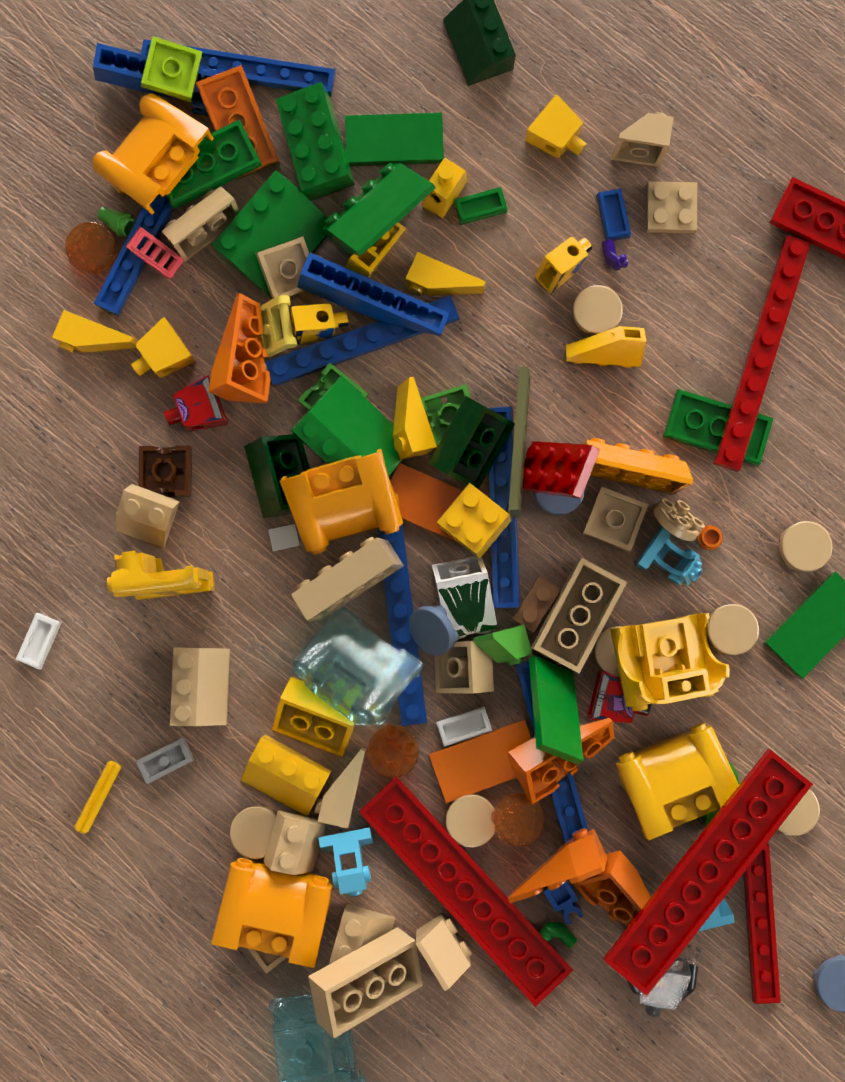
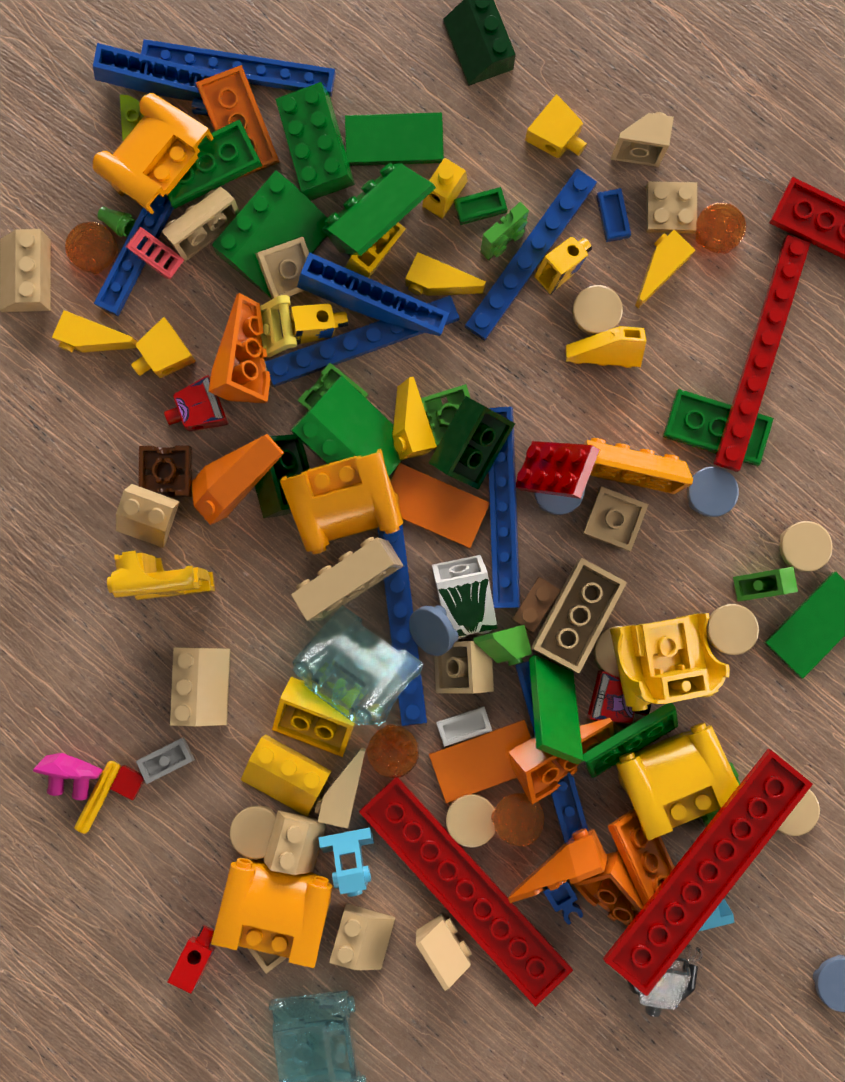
(25, 271): none -> tan slope
(38, 641): white tile -> none
(61, 767): none -> dark pink connector
(127, 782): none -> red tile
(129, 114): none -> lime plate
(171, 69): lime plate -> none
(189, 969): none -> red torso
(230, 478): none -> orange wedge
(284, 537): white sticker -> none
(365, 982): tan brick -> none
(474, 521): yellow brick -> none
(499, 235): none -> bright green brick
(519, 443): olive tile -> none
(530, 254): none -> blue plate
(560, 931): green arm -> none
(611, 258): dark purple arm -> none
(631, 739): none -> green tile
(644, 858): none -> orange tile
(667, 258): none -> yellow slope
(678, 520): tan tile -> none
(686, 570): medium azure tile -> none
(710, 537): orange plate -> none
(712, 492): none -> sand blue tile
(720, 227): none -> clear orange tile
(761, 930): red tile -> none
(765, 584): none -> bright green slope

